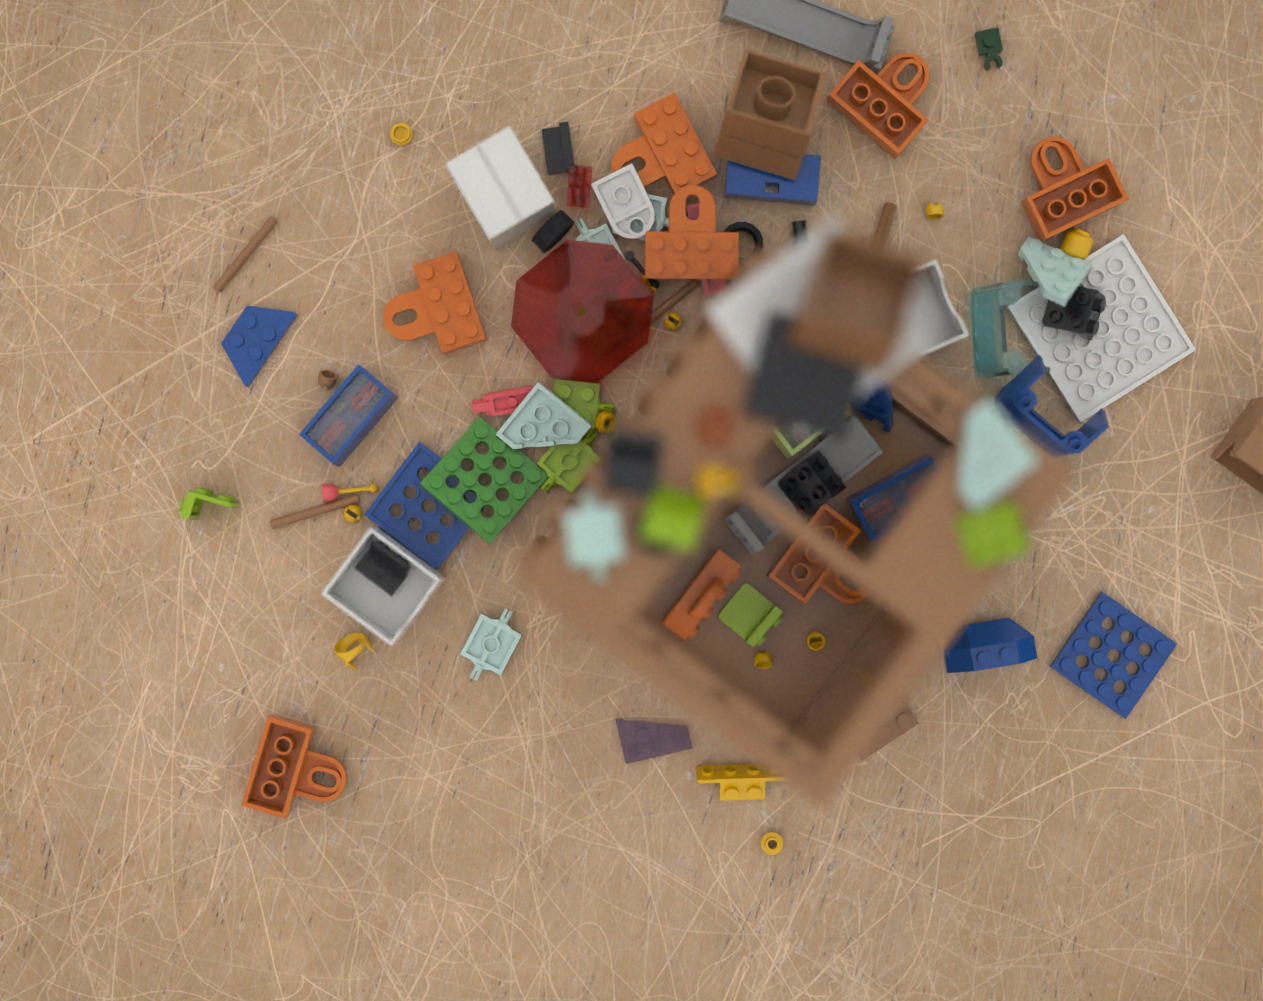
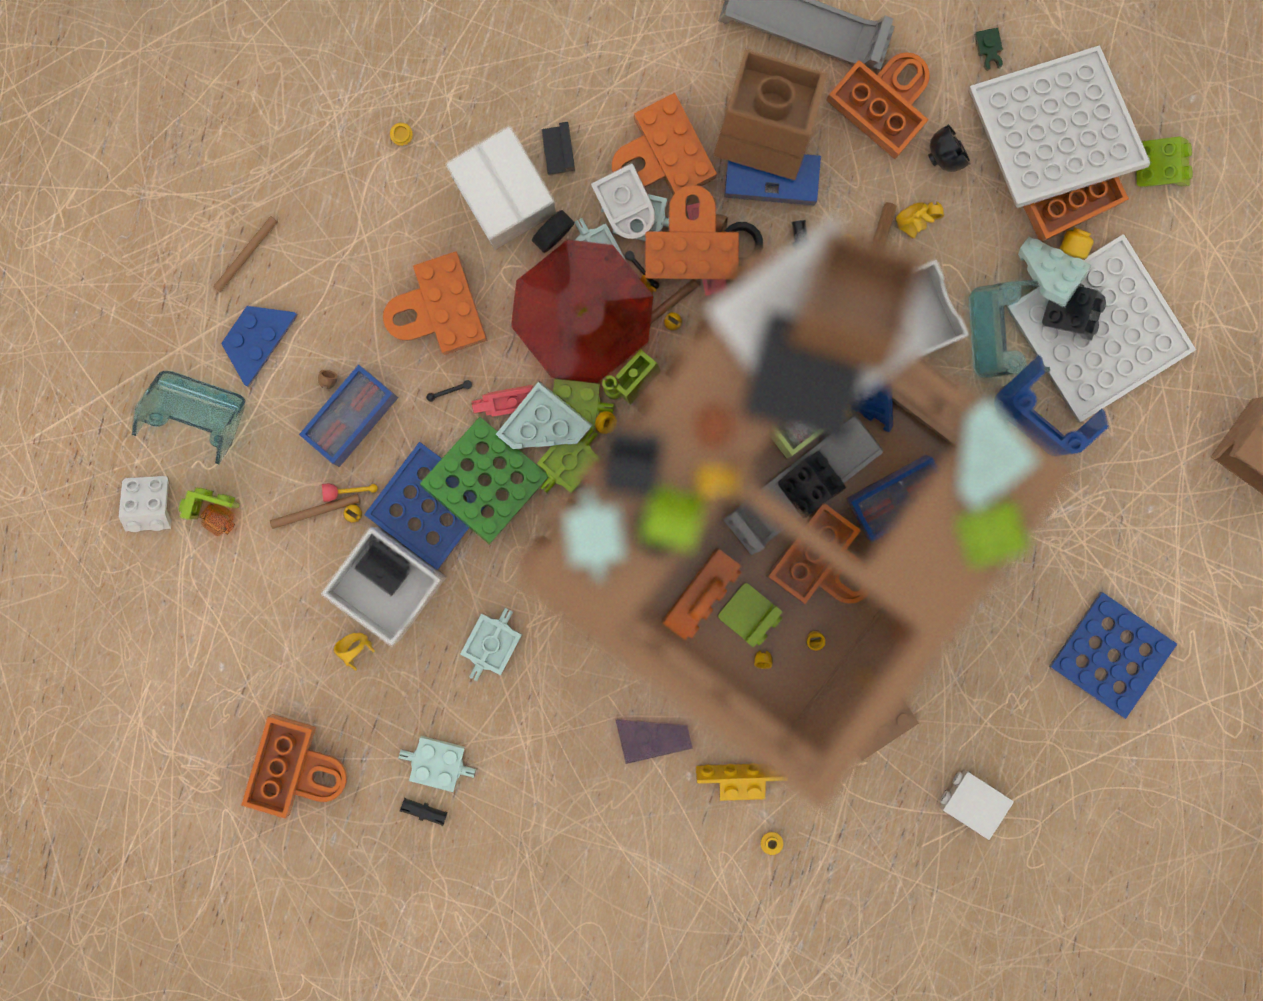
(144, 504): none -> white bracket
(193, 404): none -> clear light blue windscreen
(217, 519): none -> clear orange head
(423, 811): none -> black pin
(437, 763): none -> light aqua plate
(466, 384): none -> black hinge
(579, 186): clear red hips -> none
(632, 378): none -> lime hinge
(721, 222): none -> medium nougat hinge
(914, 219): none -> yellow piece
(948, 150): none -> black cylinder
(975, 804): none -> white panel
(989, 646): blue wedge -> none
(1058, 126): none -> white plate
(1167, 162): none -> lime bracket

